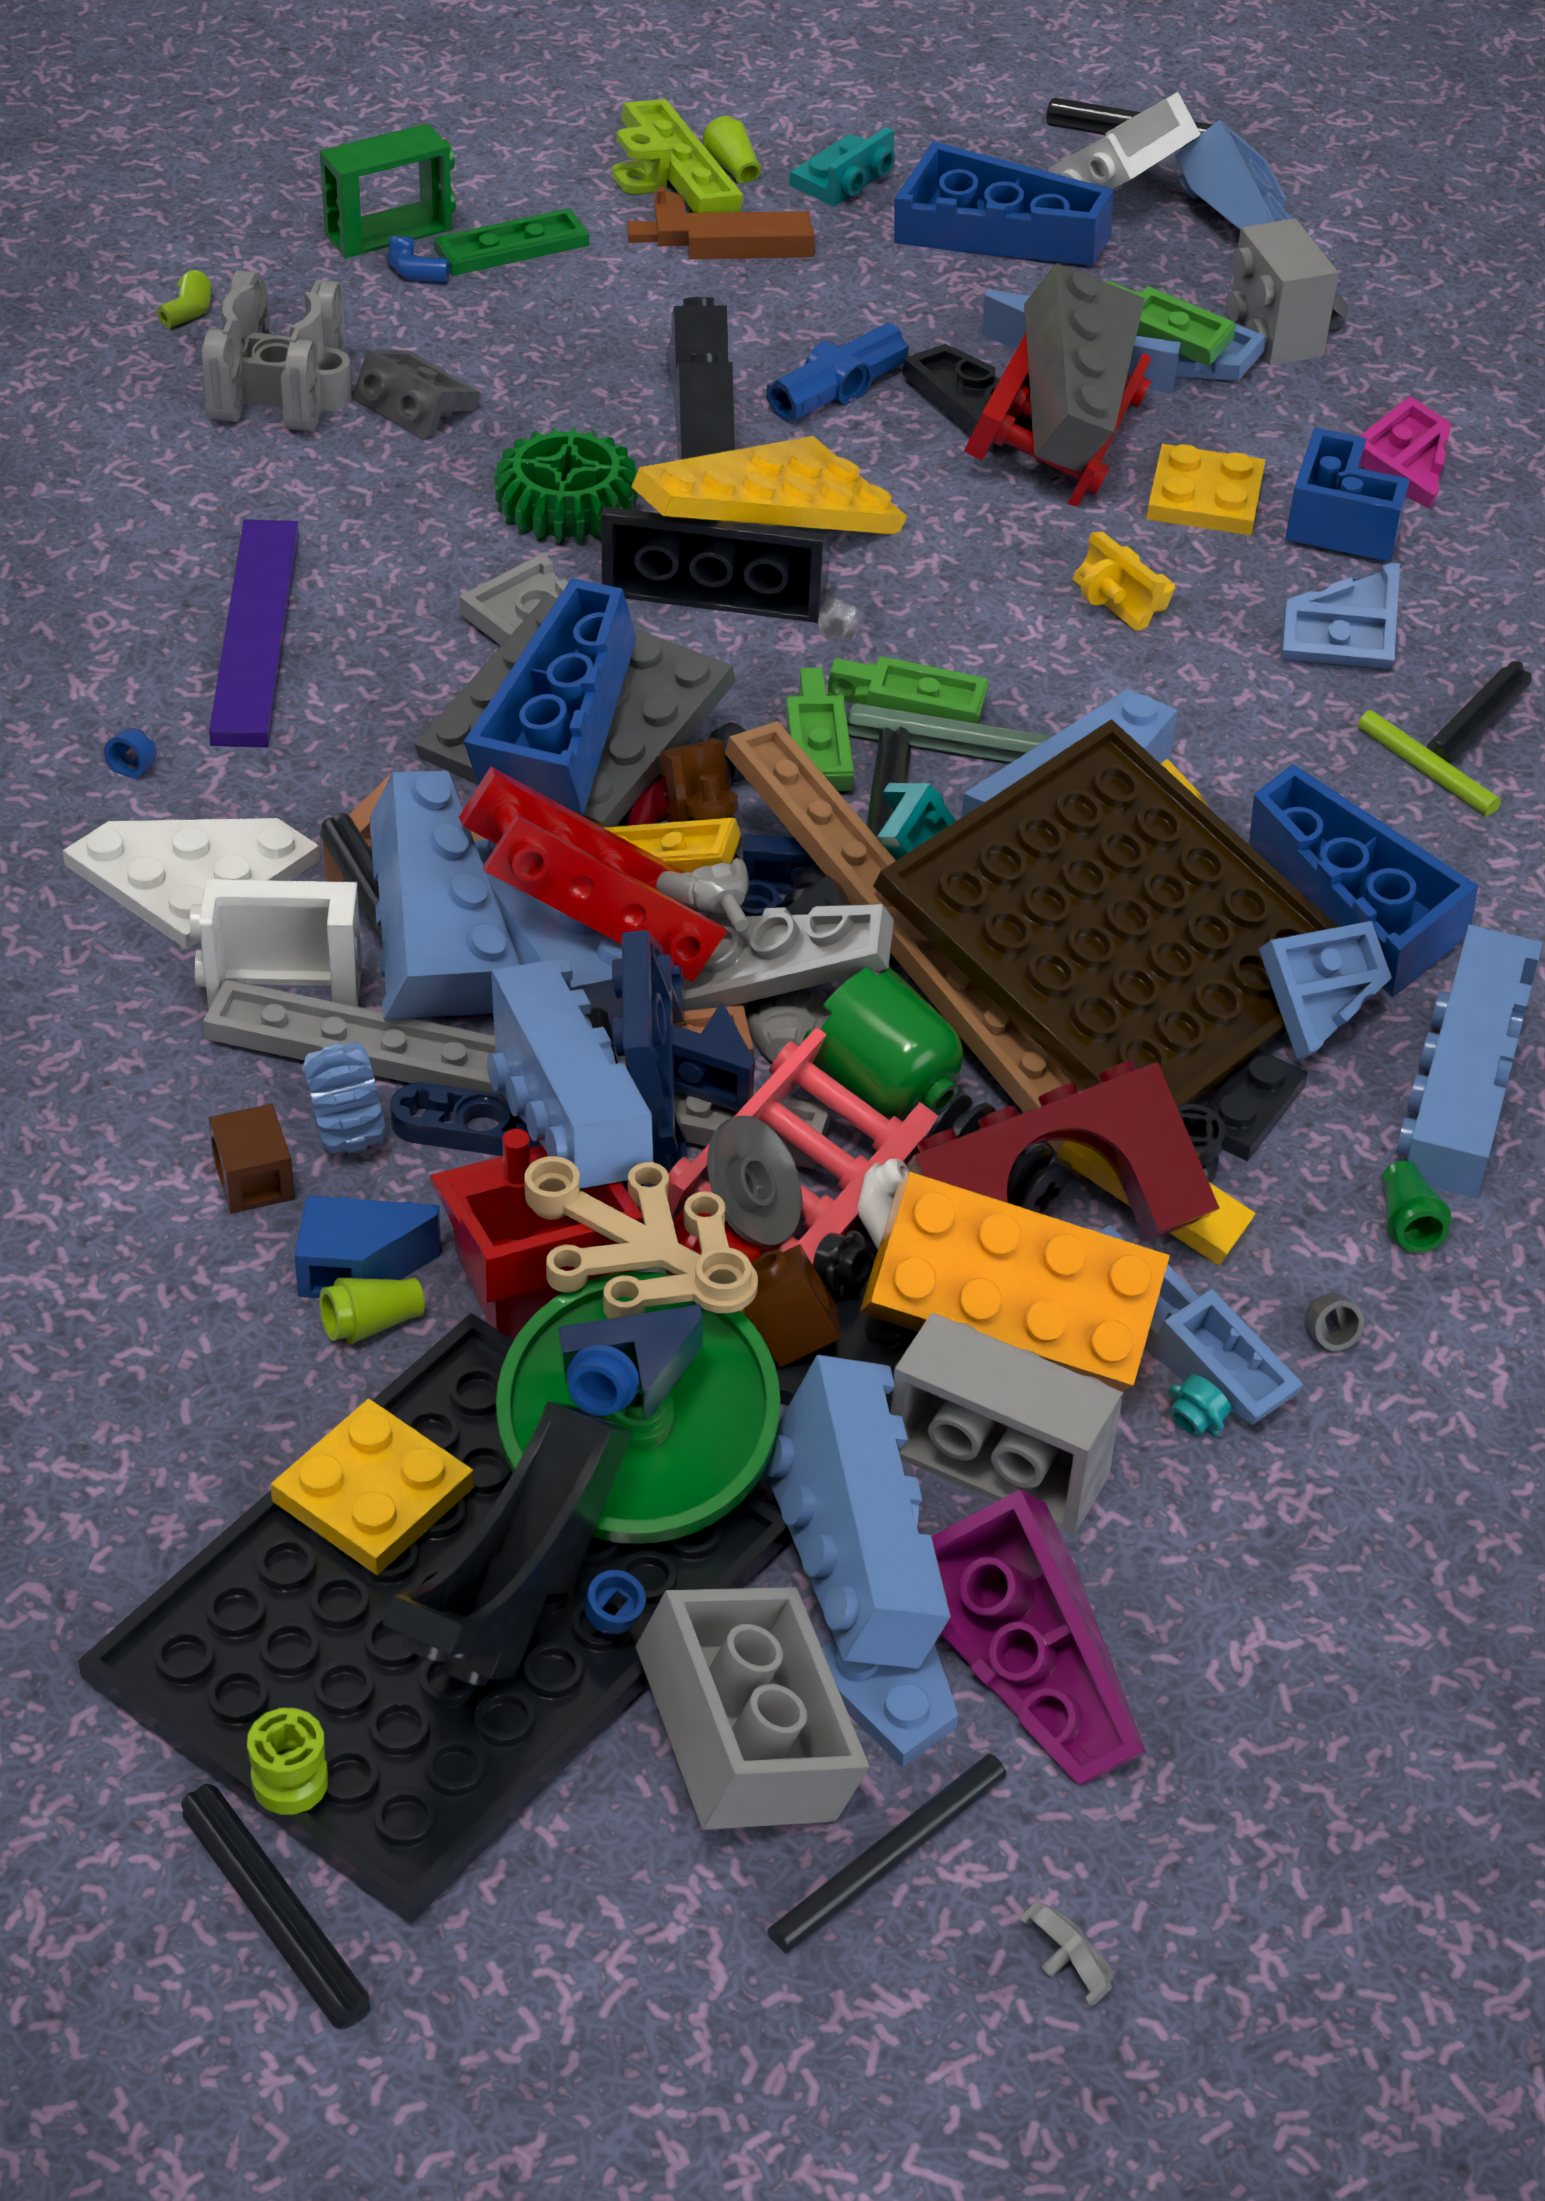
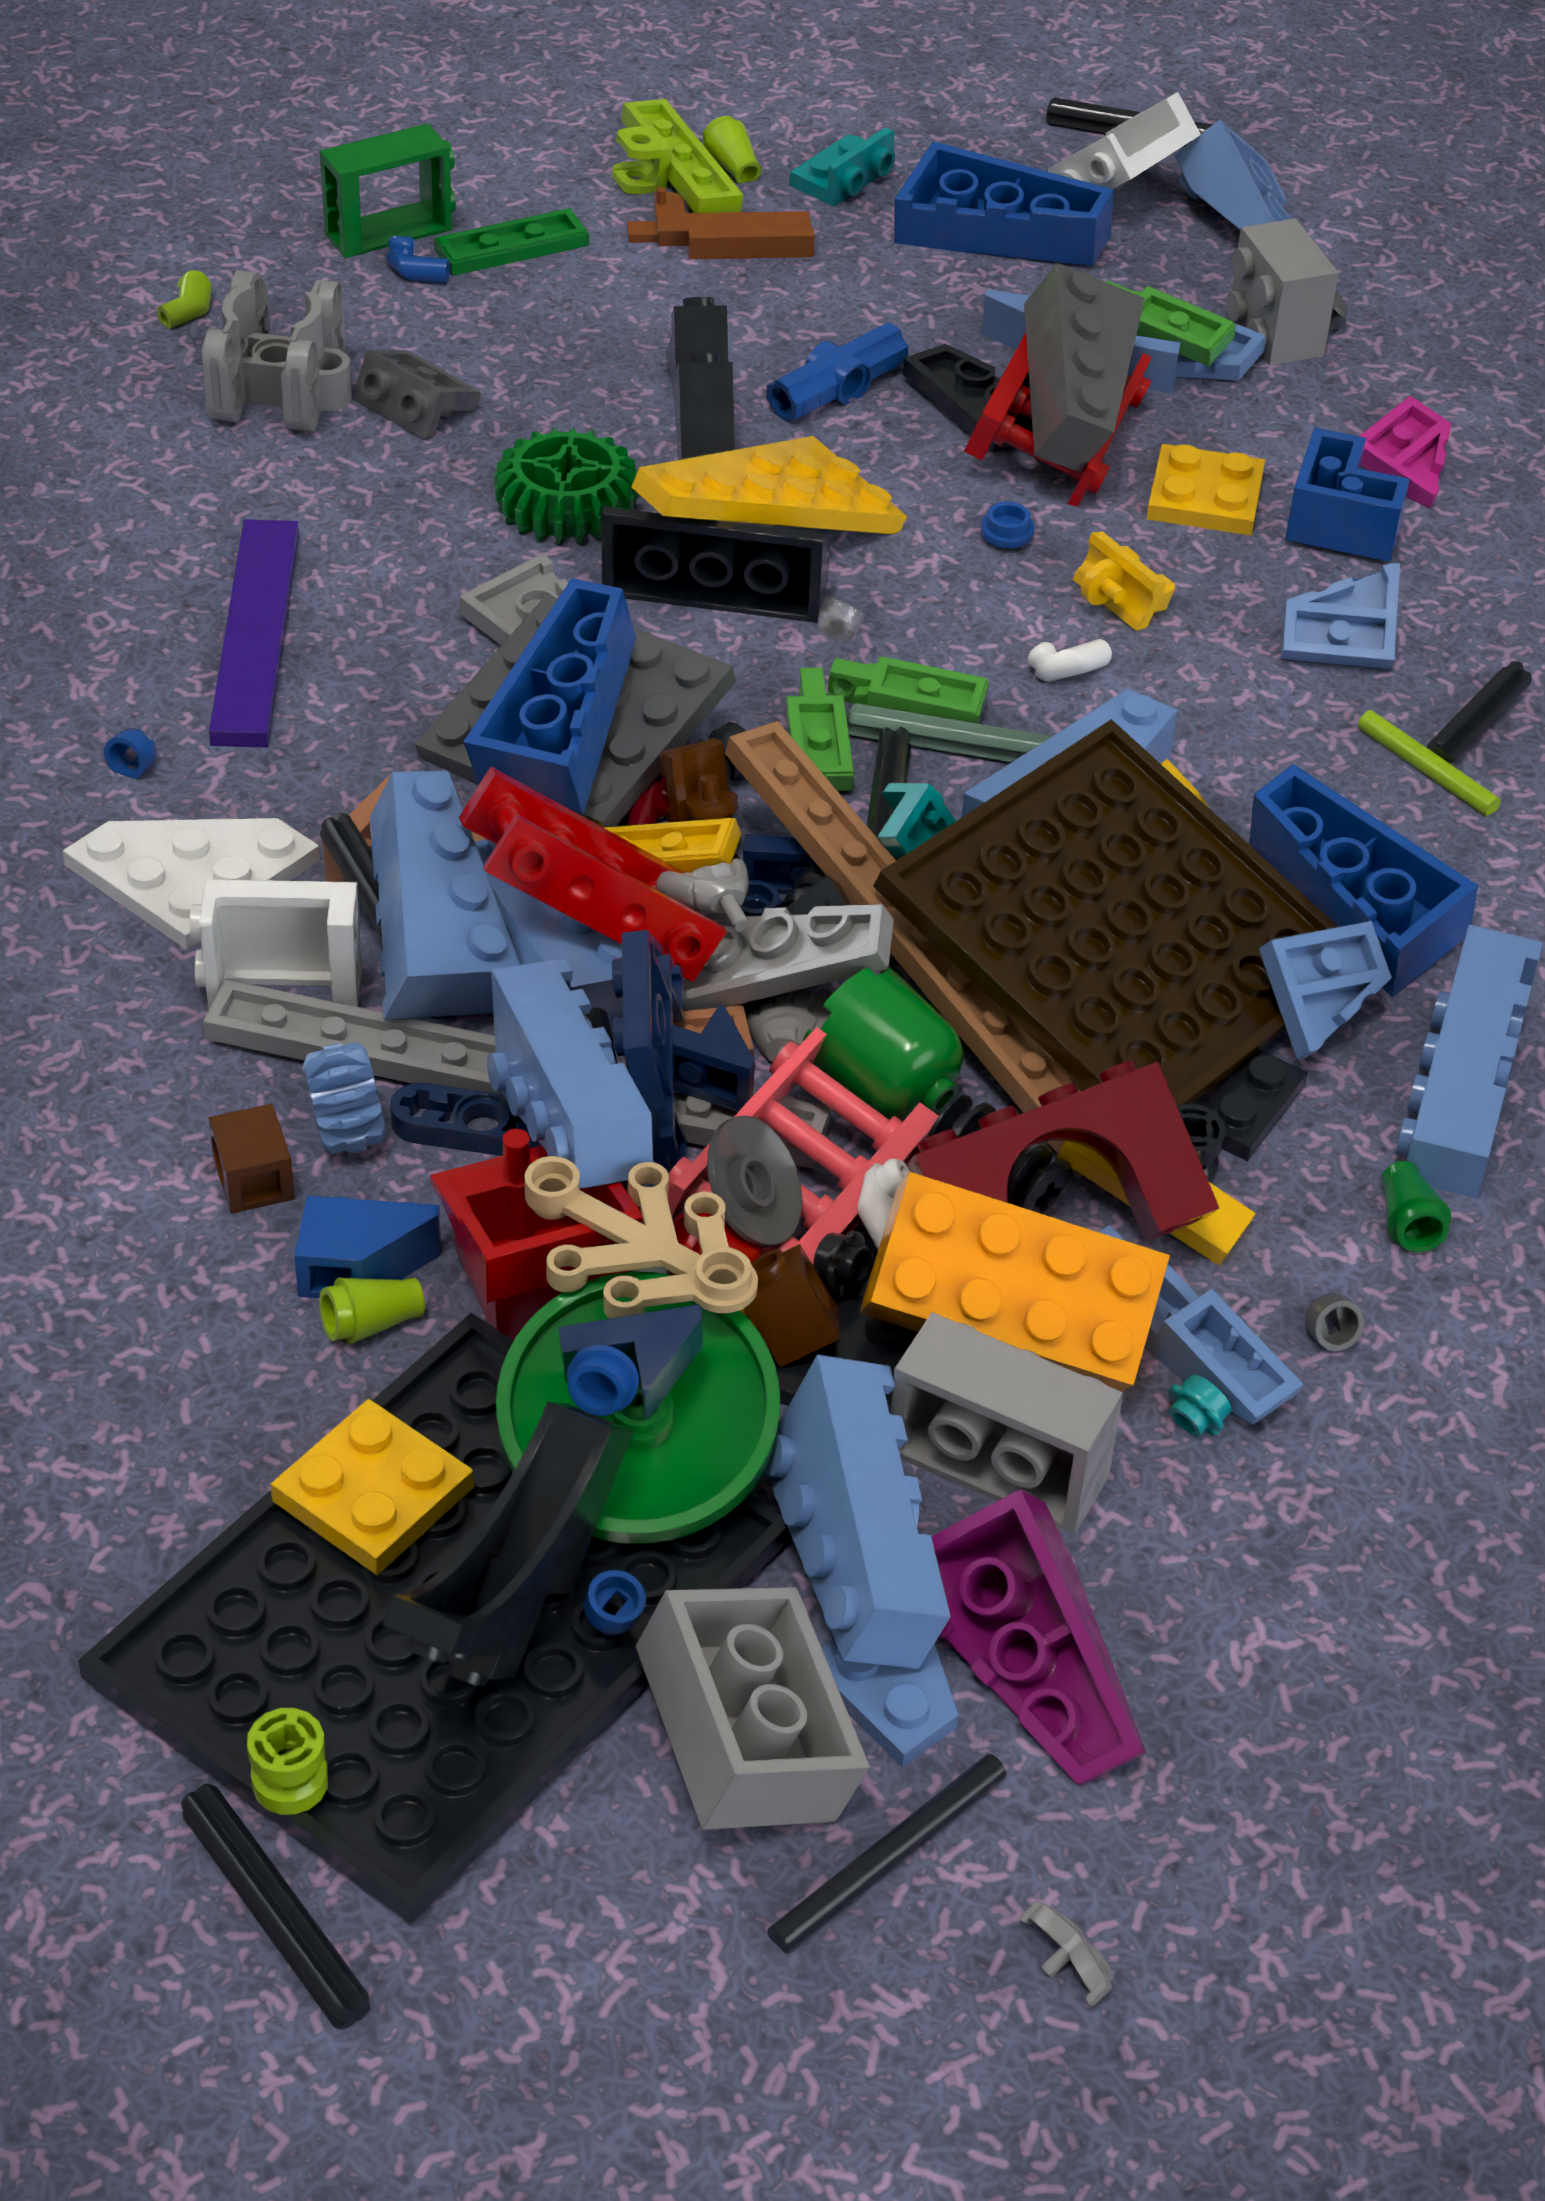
(1007, 525): none -> blue plate
(1068, 662): none -> white arm

